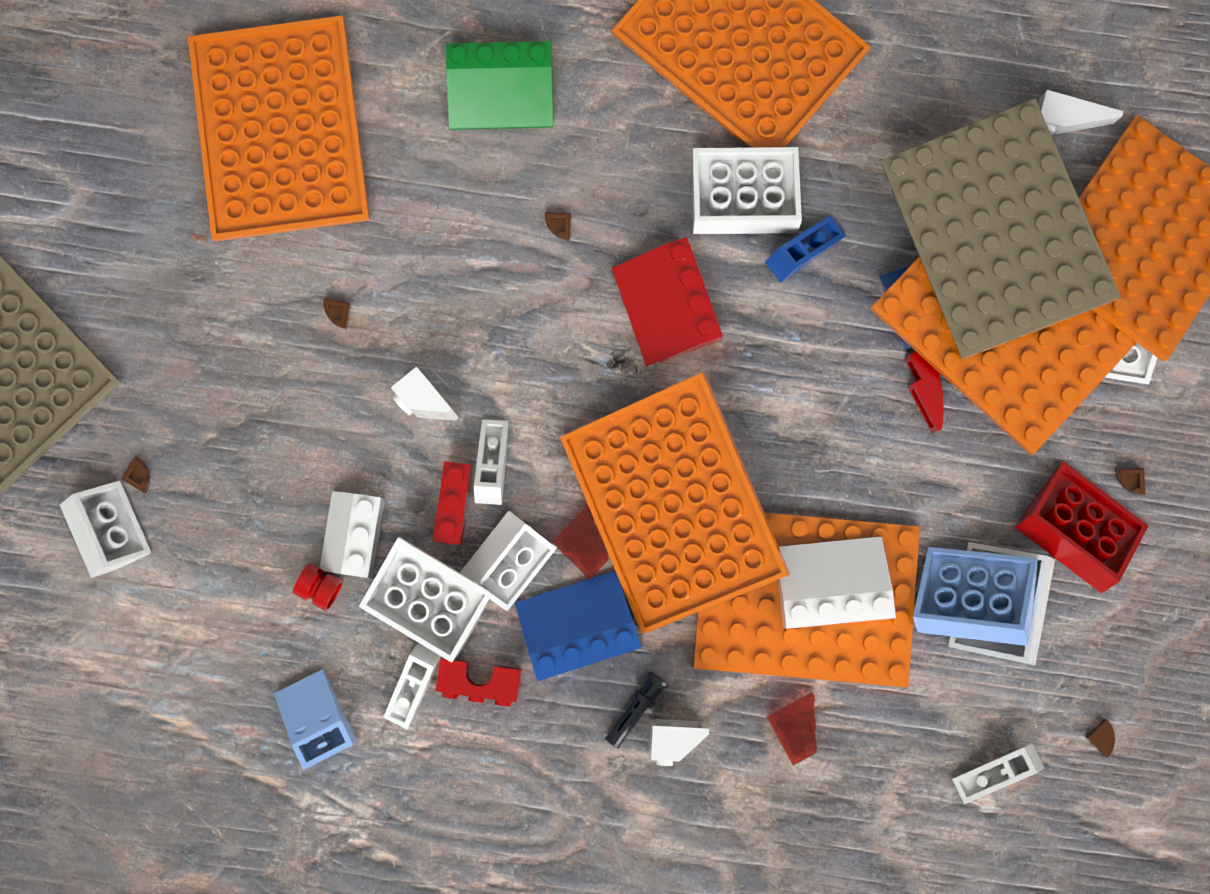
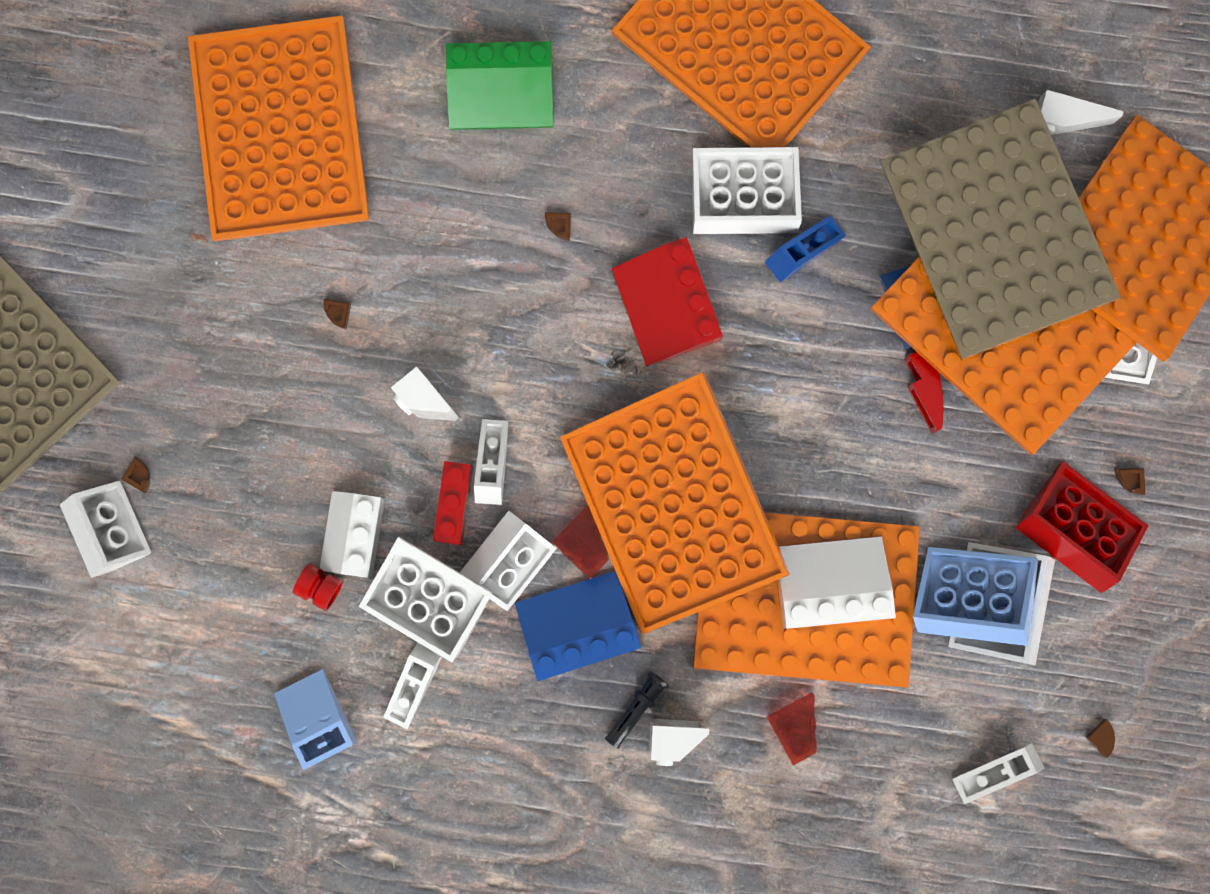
(455, 681): red arch -> none

